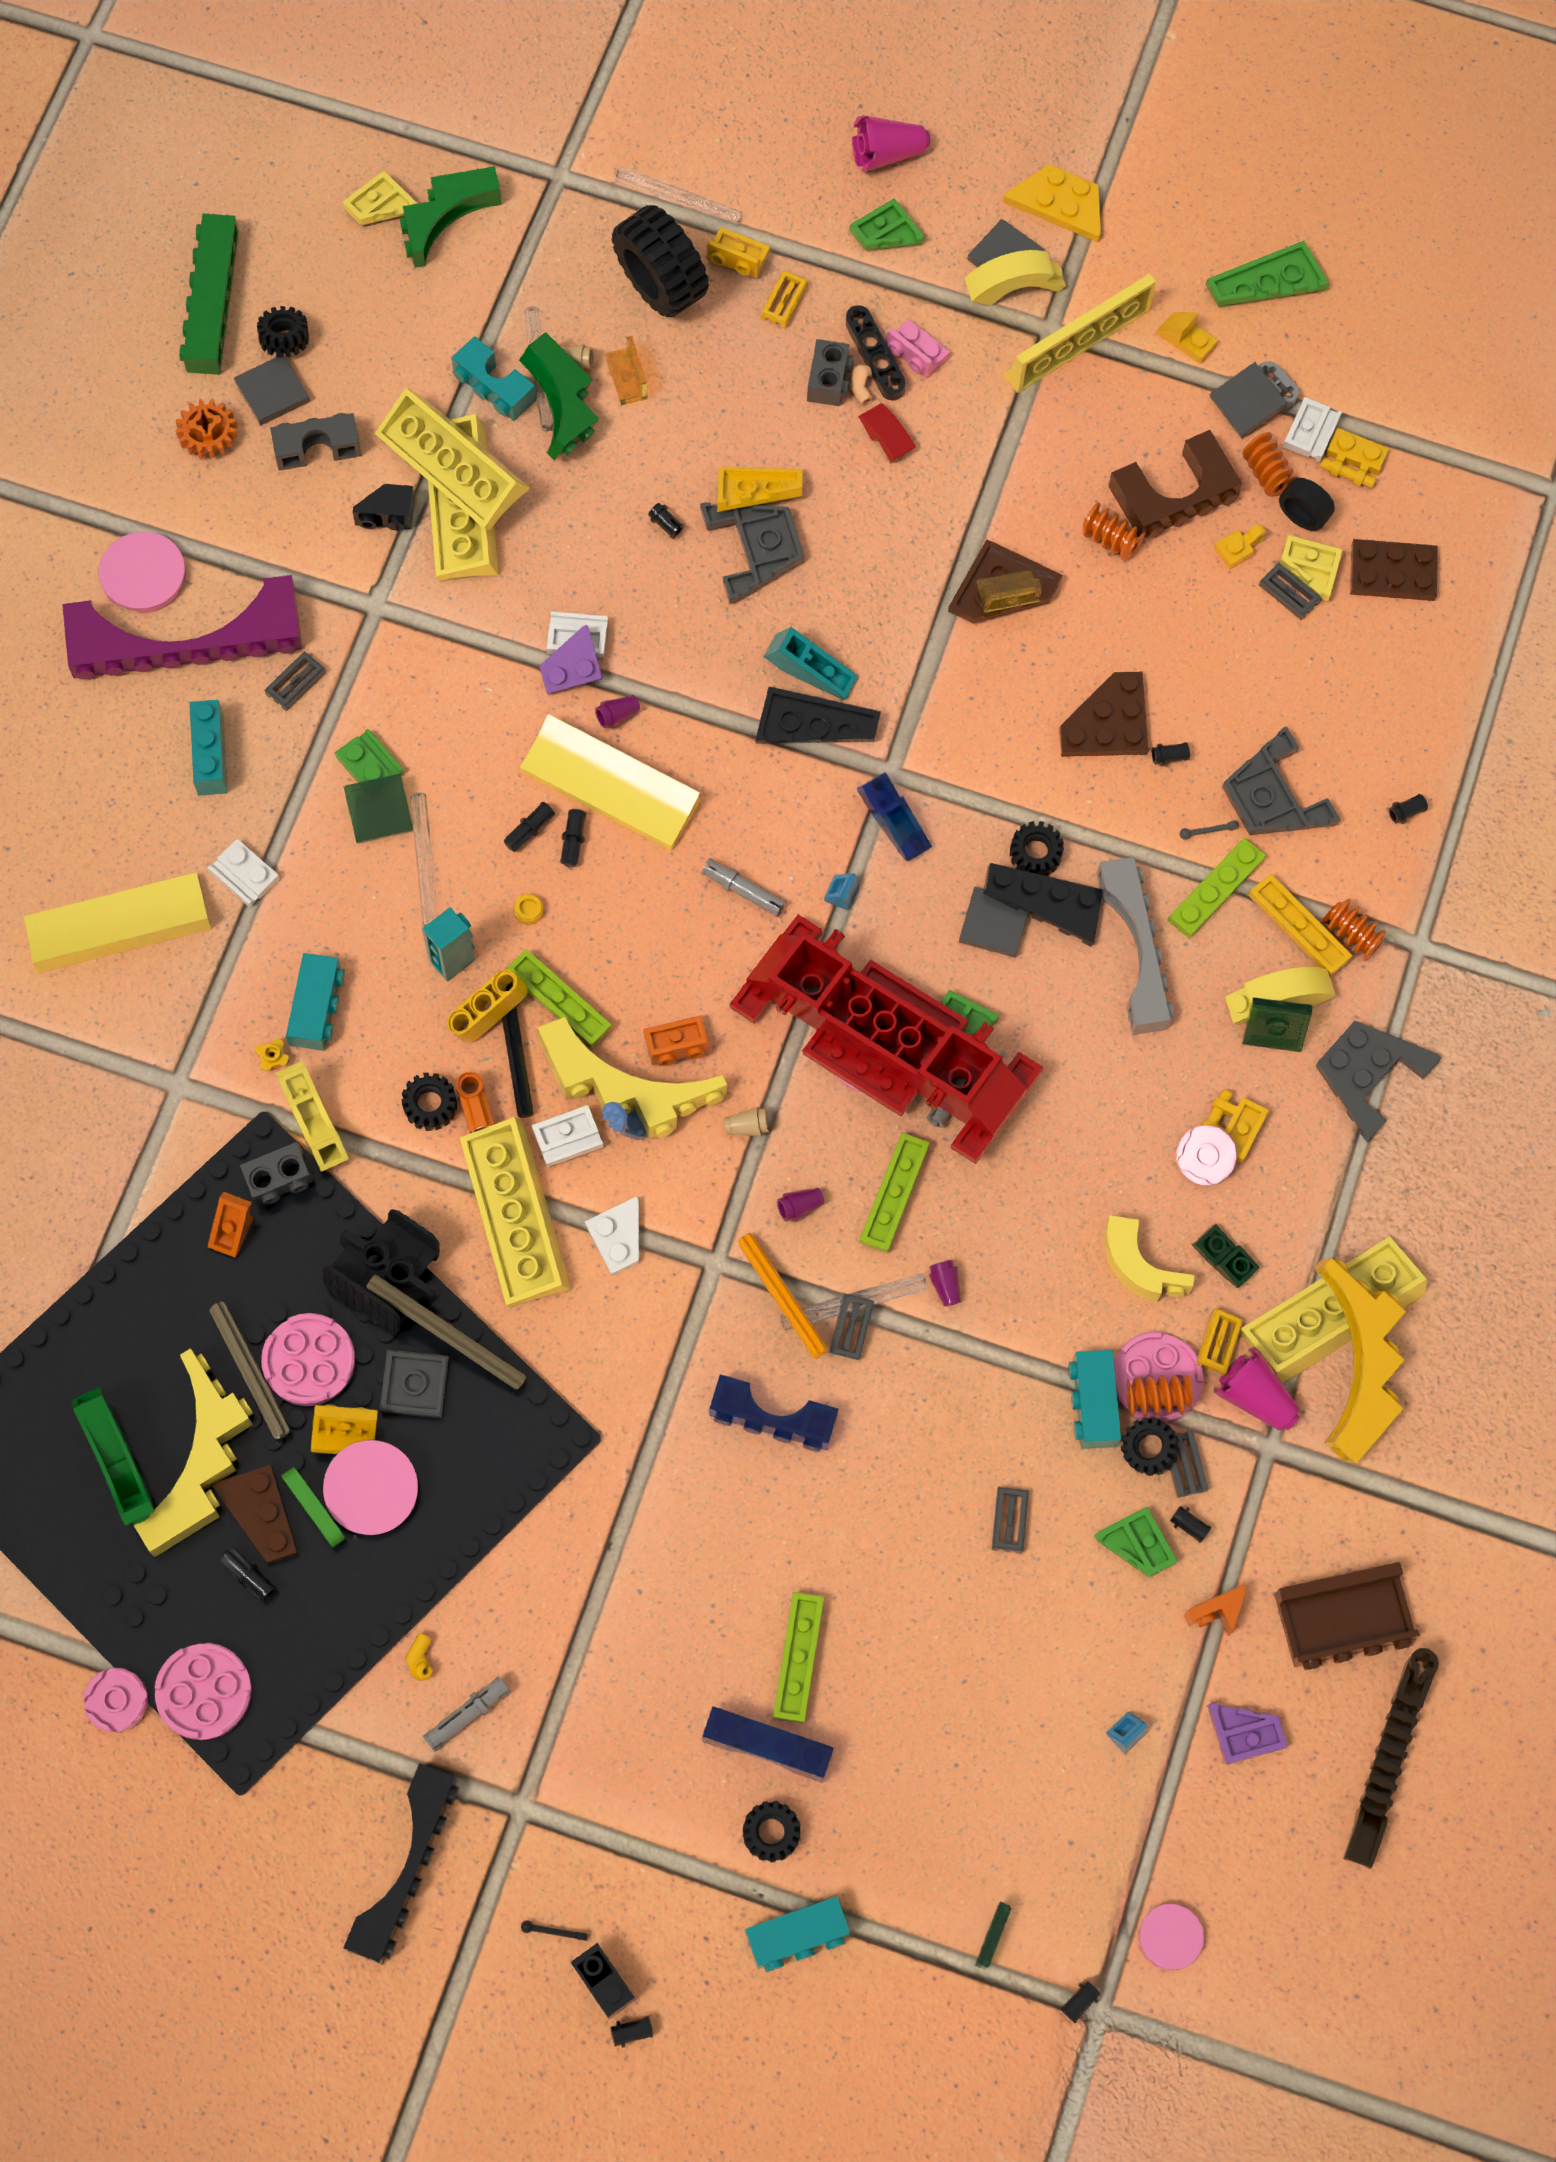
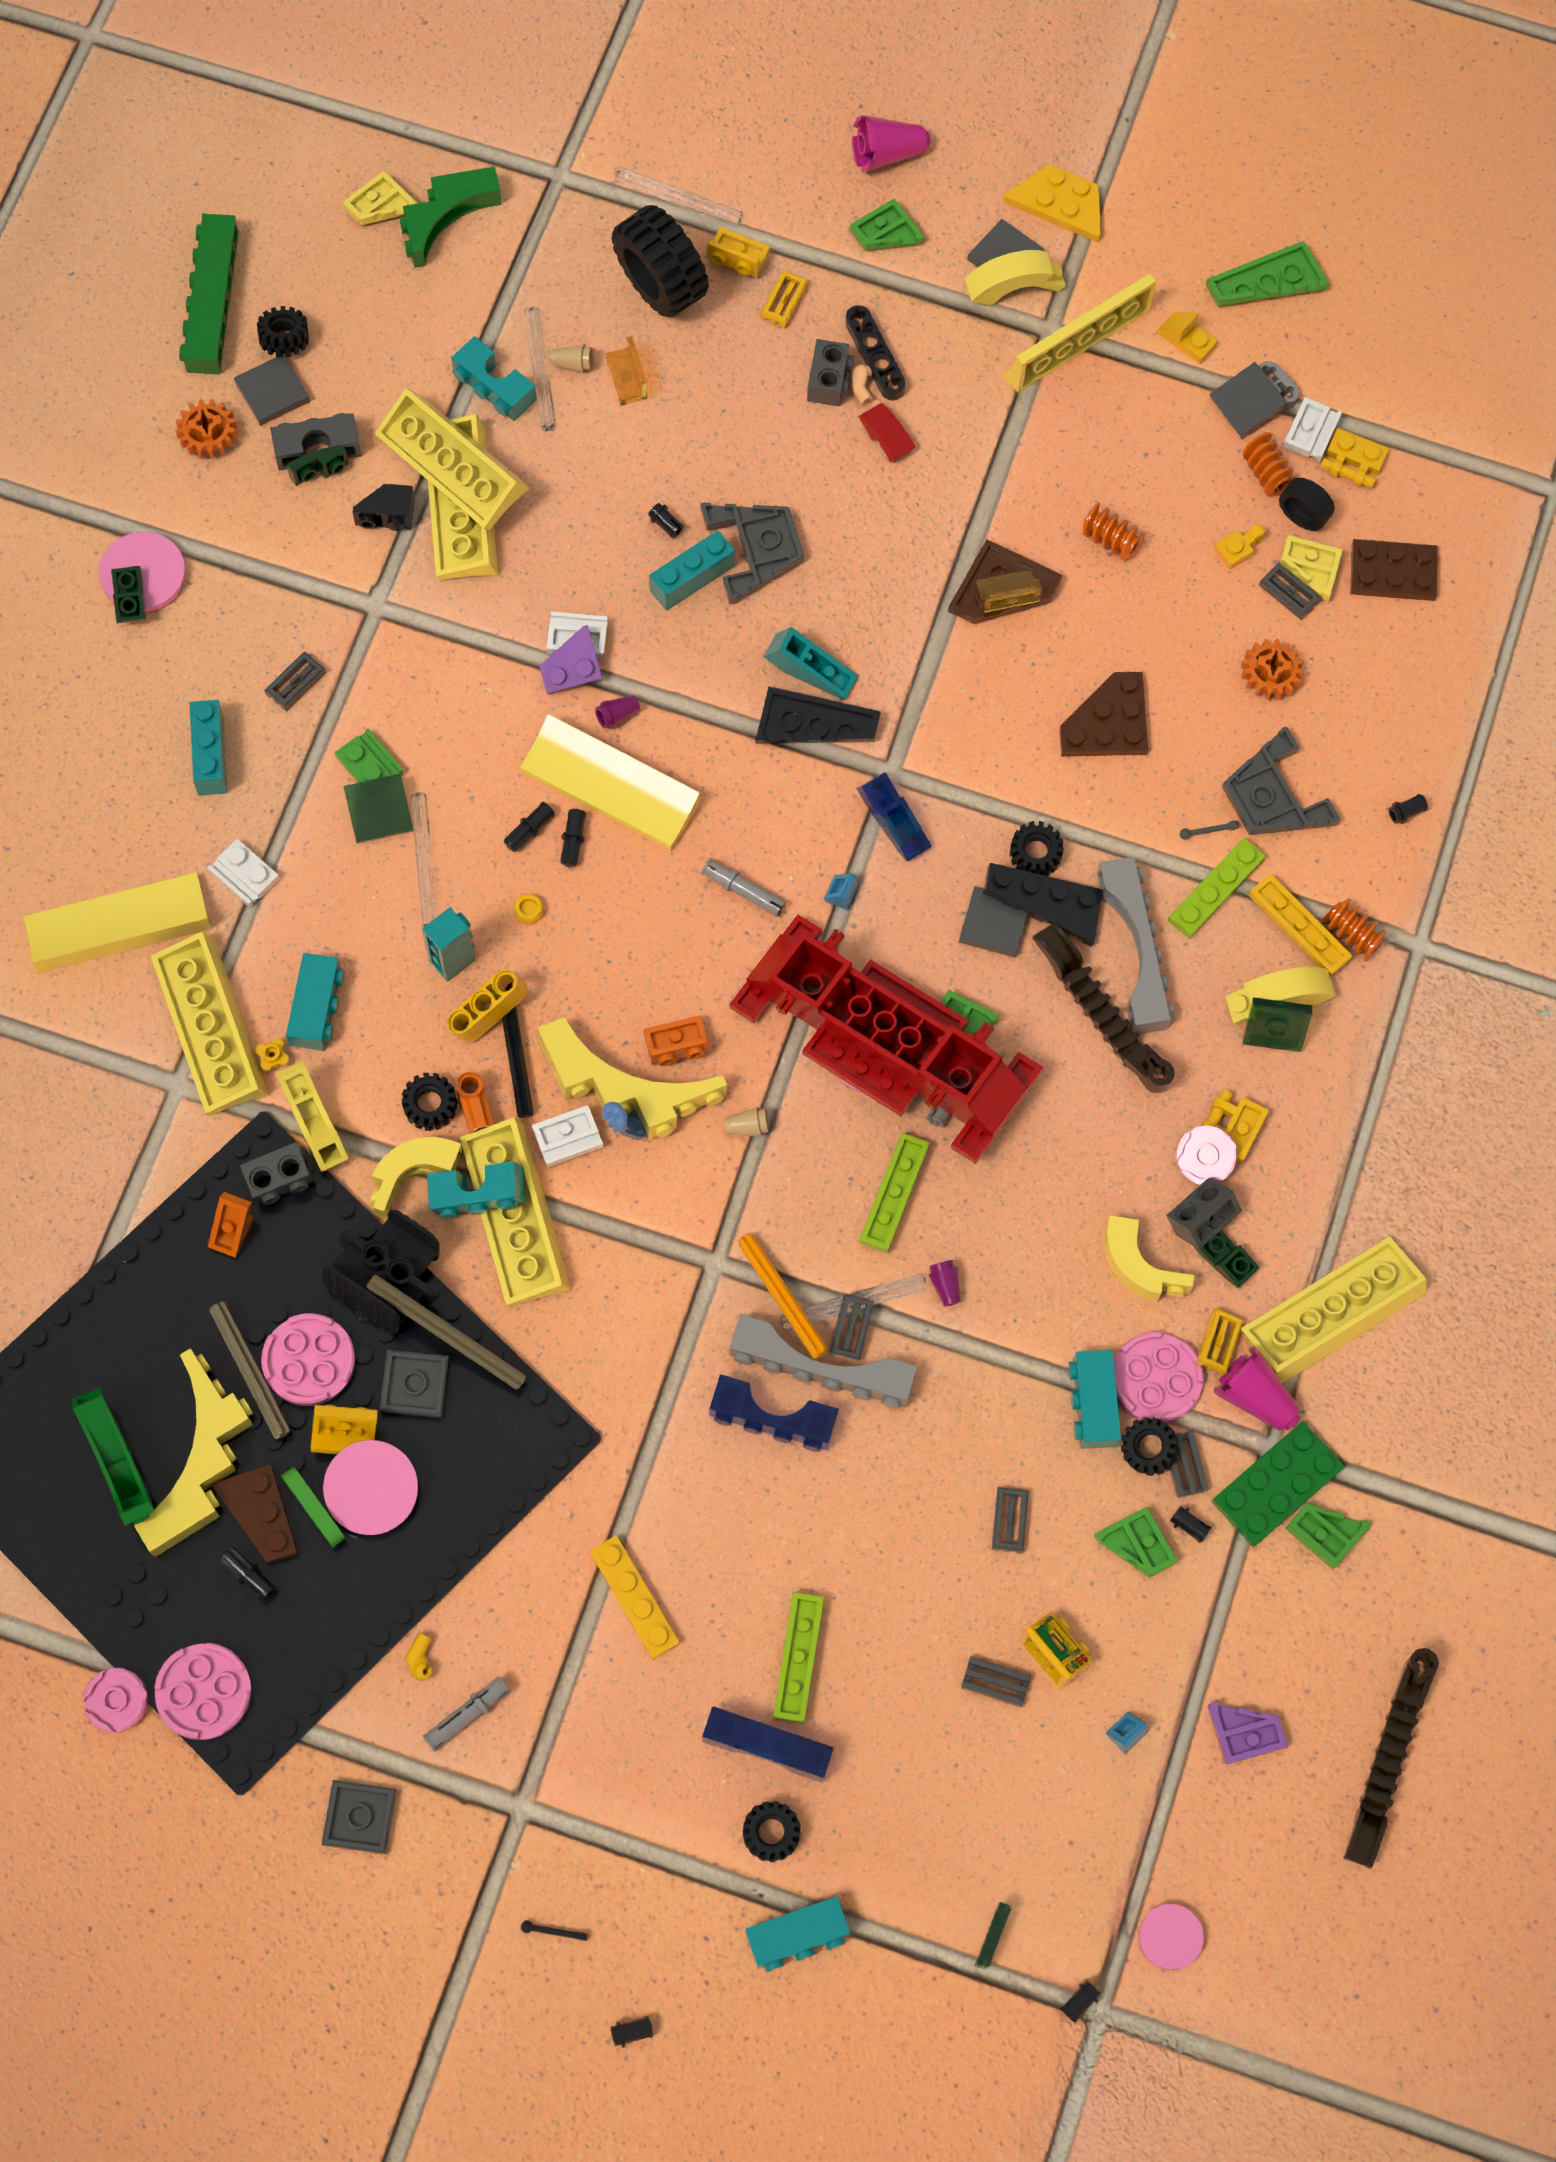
(128, 594): none -> dark green slope
(209, 1024): none -> light yellow arch
(262, 628): magenta arch -> none
(326, 461): none -> dark green slope
(359, 1817): none -> dark grey tile
(375, 1928): black arch -> none
(407, 1160): none -> light yellow arch
(501, 1189): none -> teal arch
(560, 999): lime plate -> none
(565, 390): green arch -> none
(603, 1981): black slope -> none
(617, 1236): white wing -> none
(634, 1597): none -> yellow plate
(692, 570): none -> teal brick
(754, 486): yellow wing -> none
(799, 1203): magenta cone -> none
(884, 1380): none -> light grey arch
(917, 348): bright pink bracket -> none
(1024, 1678): none -> dark grey tile
(1056, 1650): none -> yellow slope
(1068, 968): none -> dark brown piece
(1154, 512): reddish brown arch -> none
(1159, 1394): orange piece -> none
(1170, 753): black pin -> none
(1204, 1213): none -> dark grey brick
(1225, 1606): orange slope -> none
(1278, 1484): none -> green plate
(1285, 665): none -> orange gear
(1326, 1532): none -> bright green wing
(1346, 1616): reddish brown panel -> none
(1360, 1062): dark grey wing -> none
(1375, 1360): yellow arch -> none

